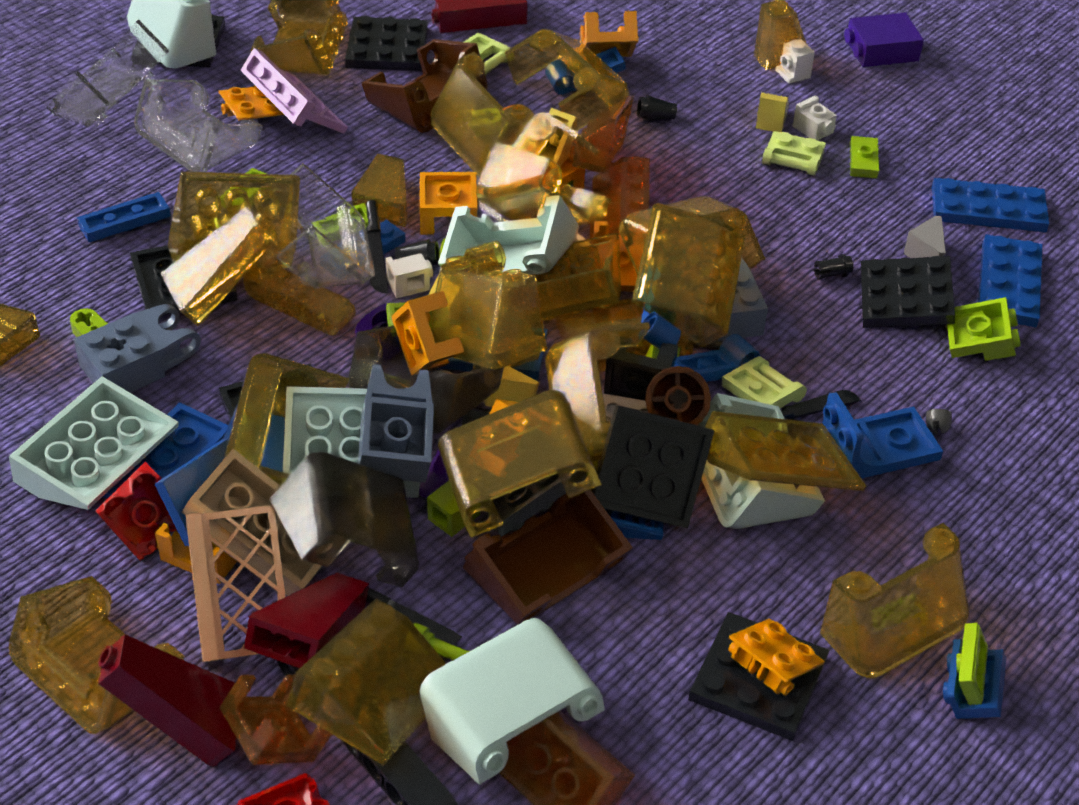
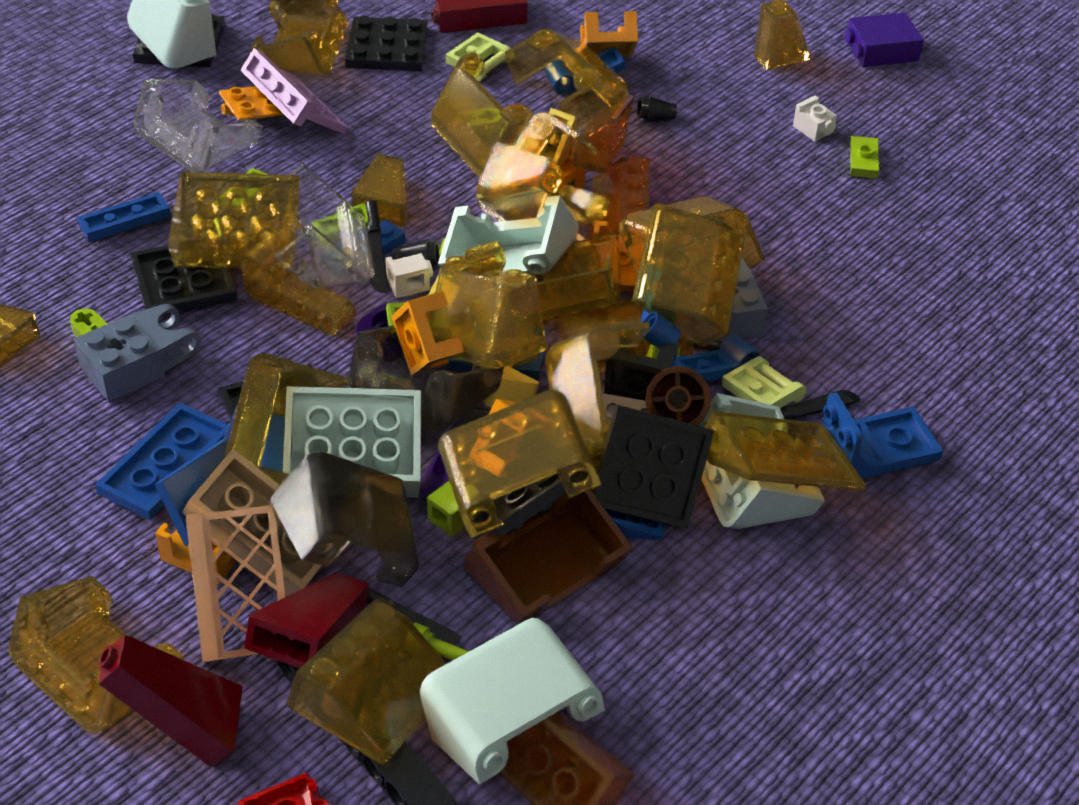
(89, 445): light aqua slope -> none
(100, 87): clear windscreen -> none
(137, 512): red slope -> none
(217, 264): clear yellow slope -> none
(268, 727): clear orange panel -> none
(397, 427): sand blue brick -> none
(416, 99): reddish brown windscreen -> none
(442, 193): light orange panel -> none
(739, 694): black plate -> none
(772, 112): light yellow slope -> none
(775, 653): light orange hinge -> none
(794, 152): yellowish green plate -> none
(796, 61): white brick -> none
(832, 267): black pin -> none
(892, 622): clear yellow windscreen -> none
(907, 292): black plate -> none
(926, 239): light grey slope -> none
(938, 419): dark grey hinge -> none
(972, 663): lime plate -> none
(984, 329): lime plate -> none
(990, 204): blue plate -> none
(993, 686): blue bracket -> none
(1012, 271): blue plate -> none

